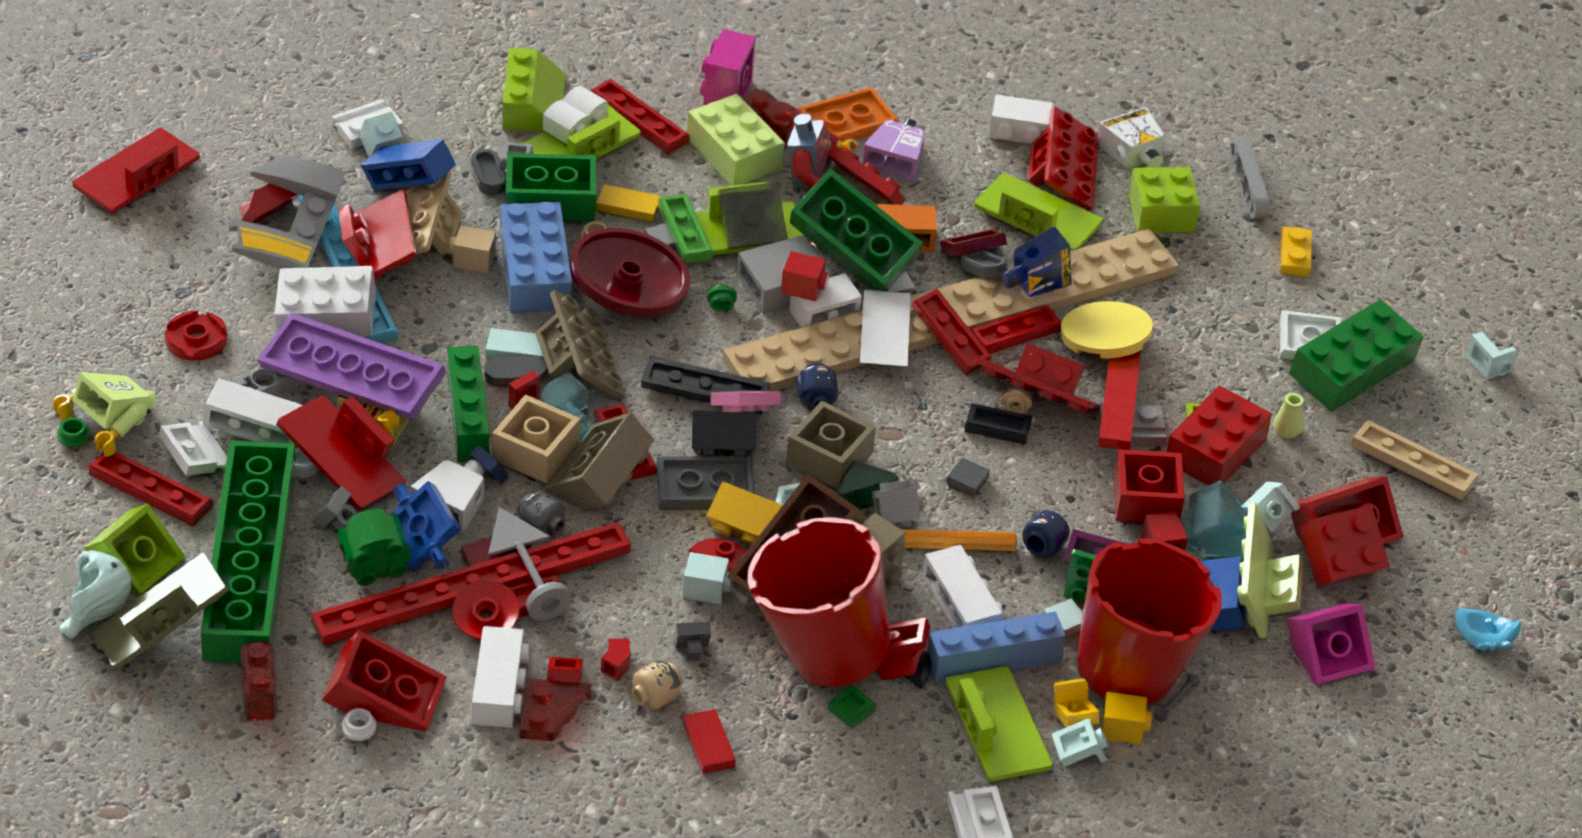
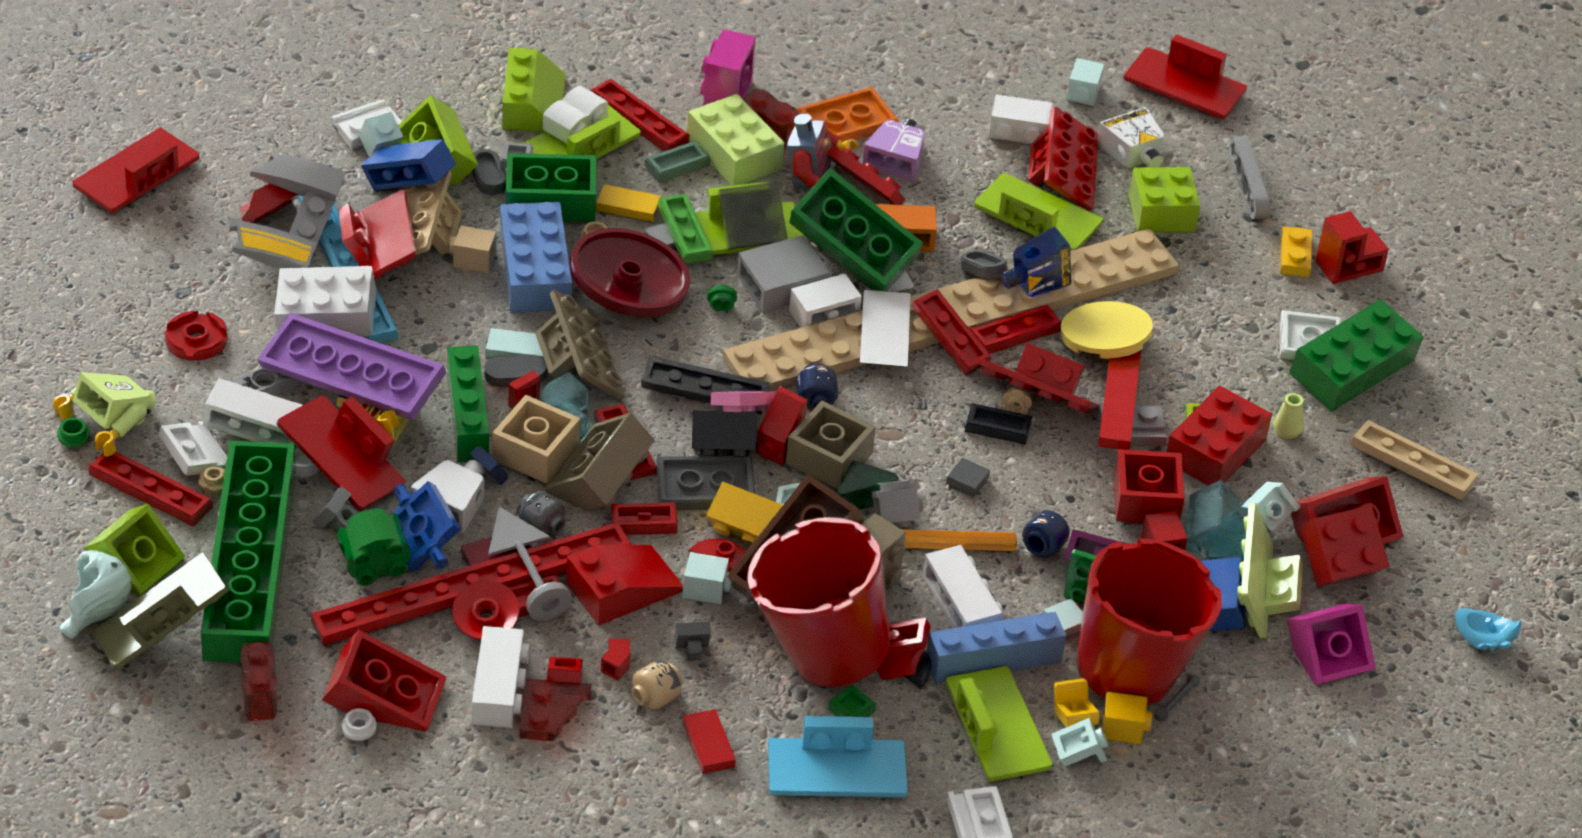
(212, 481): none -> tan plate
(438, 121): none -> lime slope
(619, 579): none -> red slope
(637, 518): none -> red tile
(677, 161): none -> sand green tile
(780, 420): none -> red slope
(804, 276): red brick -> none
(837, 760): none -> medium azure bracket
(973, 242): dark red tile -> none
(1085, 82): none -> light aqua brick
(1188, 75): none -> red bracket
(1349, 249): none -> red brick
(1488, 358): light aqua bracket -> none

